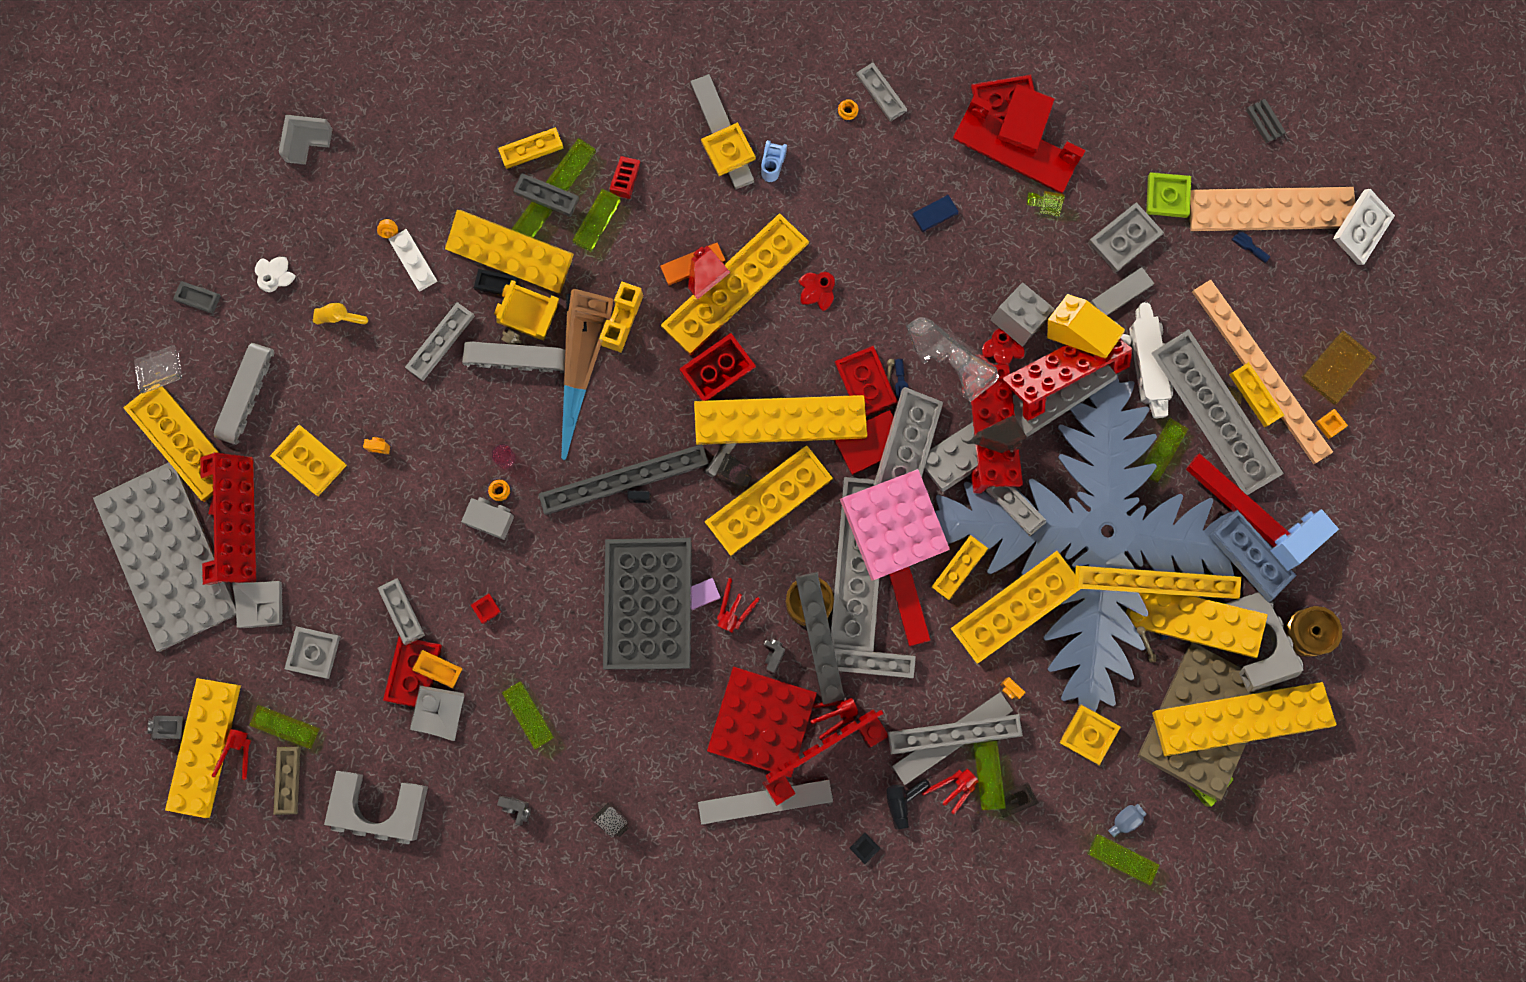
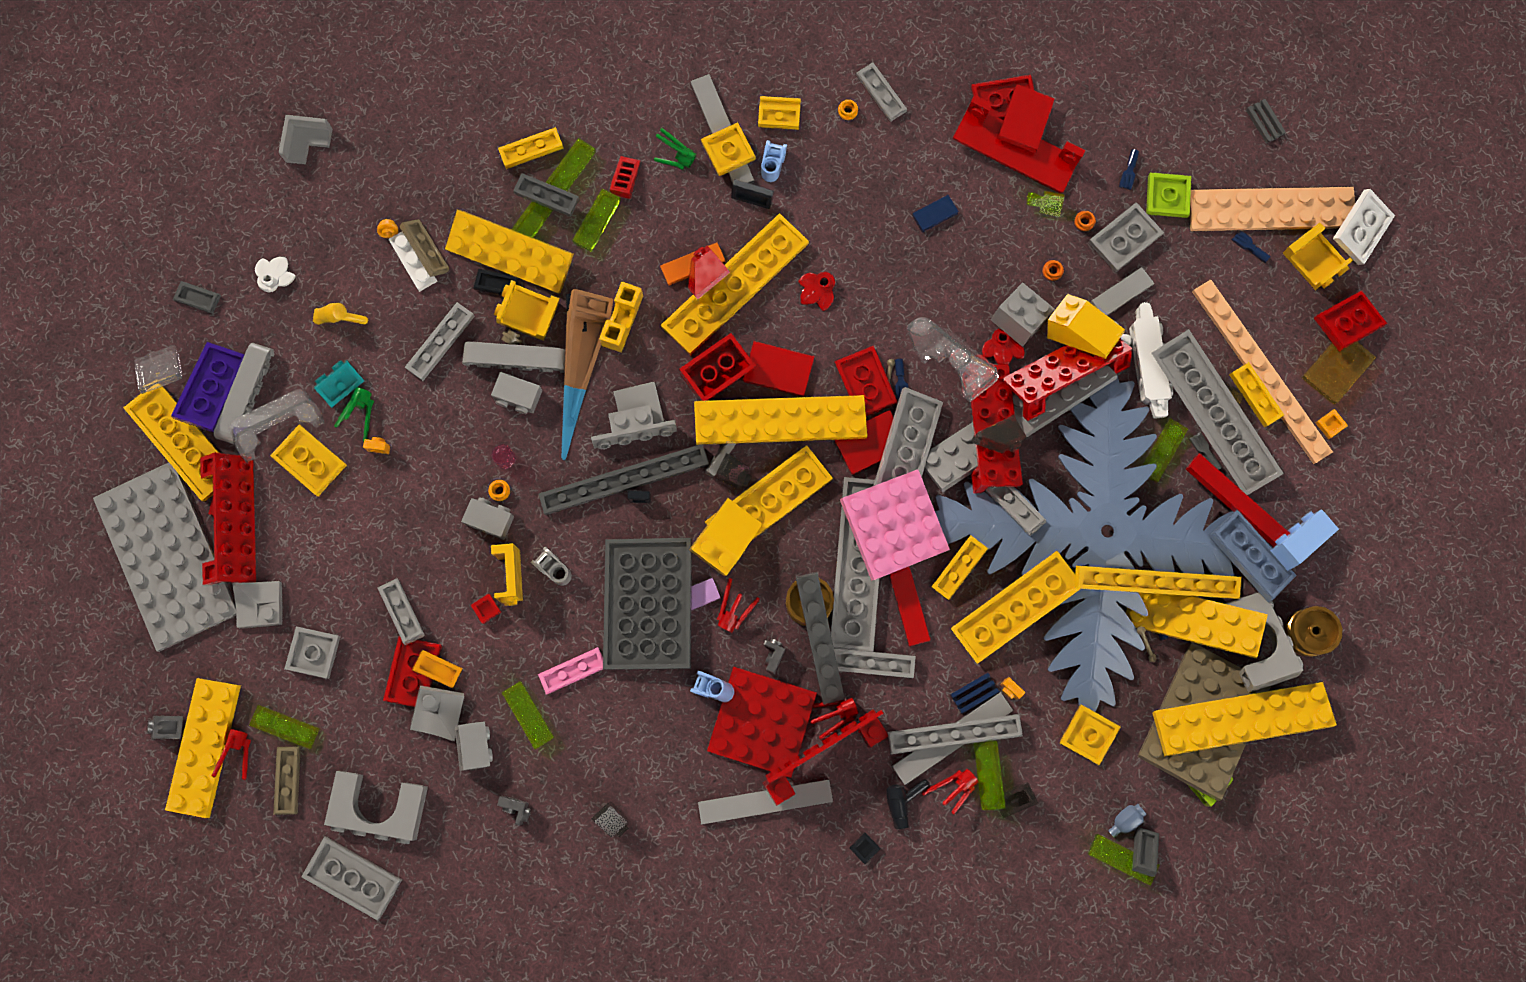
(208, 387): none -> dark purple plate
(244, 428): none -> clear windscreen
(338, 383): none -> teal bracket
(351, 878): none -> light grey tile
(359, 399): none -> green plant
(424, 247): none -> dark tan tile
(473, 746): none -> light grey brick
(511, 555): none -> yellow panel
(516, 393): none -> light grey brick
(550, 565): none -> light grey piece
(571, 671): none -> bright pink tile
(631, 426): none -> light grey bracket
(638, 397): none -> light grey tile
(684, 155): none -> green plant
(709, 687): none -> light blue piece
(726, 537): none -> yellow slope
(752, 194): none -> black tile
(779, 112): none -> yellow plate
(779, 369): none -> red tile
(990, 684): none -> dark blue tile
(1053, 264): none -> orange plate
(1084, 215): none -> orange plate
(1128, 176): none -> dark blue piece
(1145, 852): none -> dark grey tile
(1203, 447): none -> dark grey piece
(1316, 258): none -> yellow panel
(1350, 321): none -> red tile

